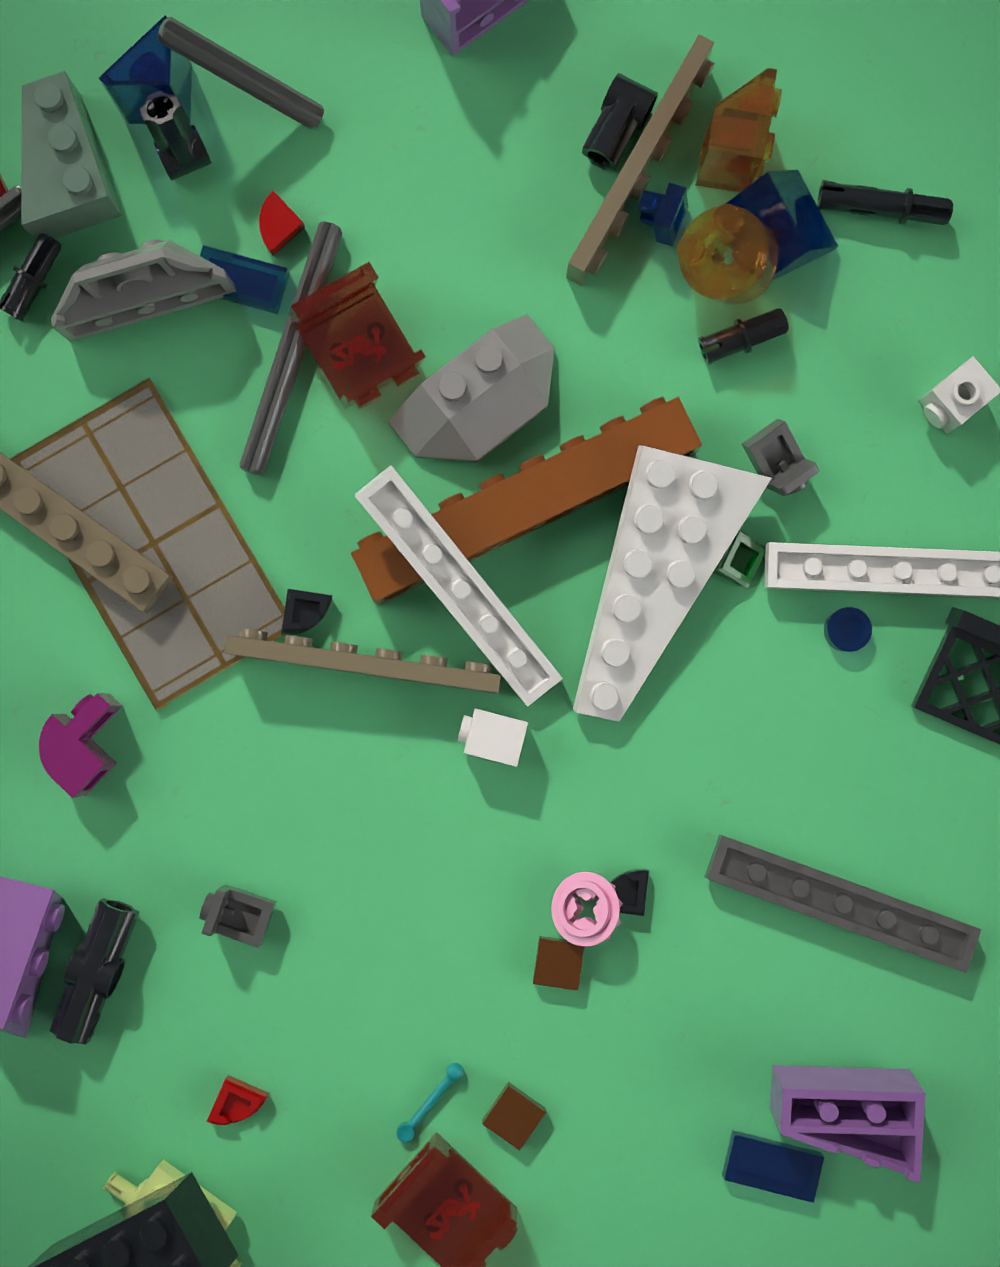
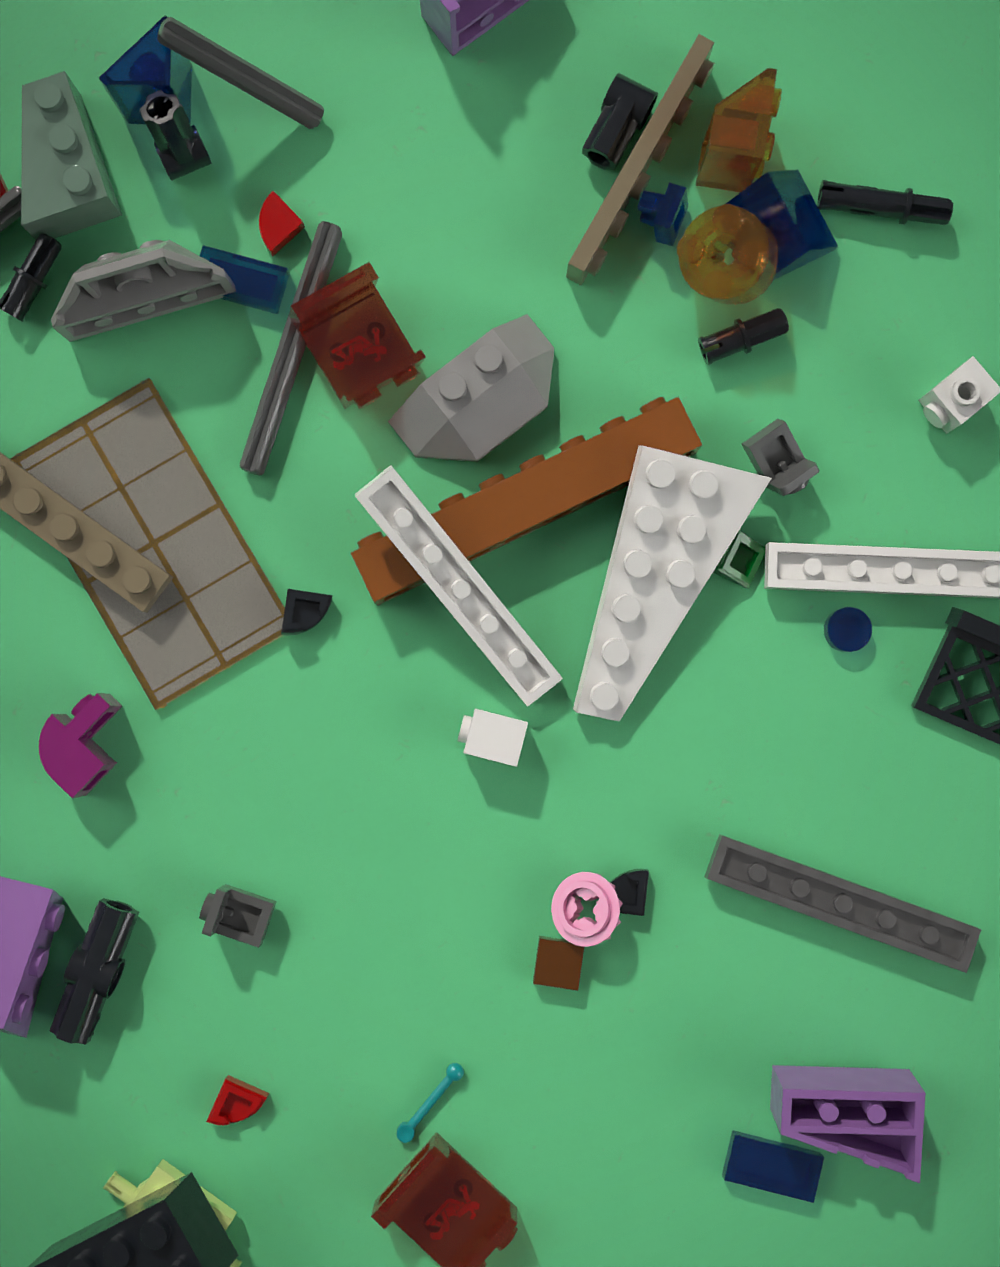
(345, 658): dark tan plate -> none
(513, 1116): reddish brown tile -> none

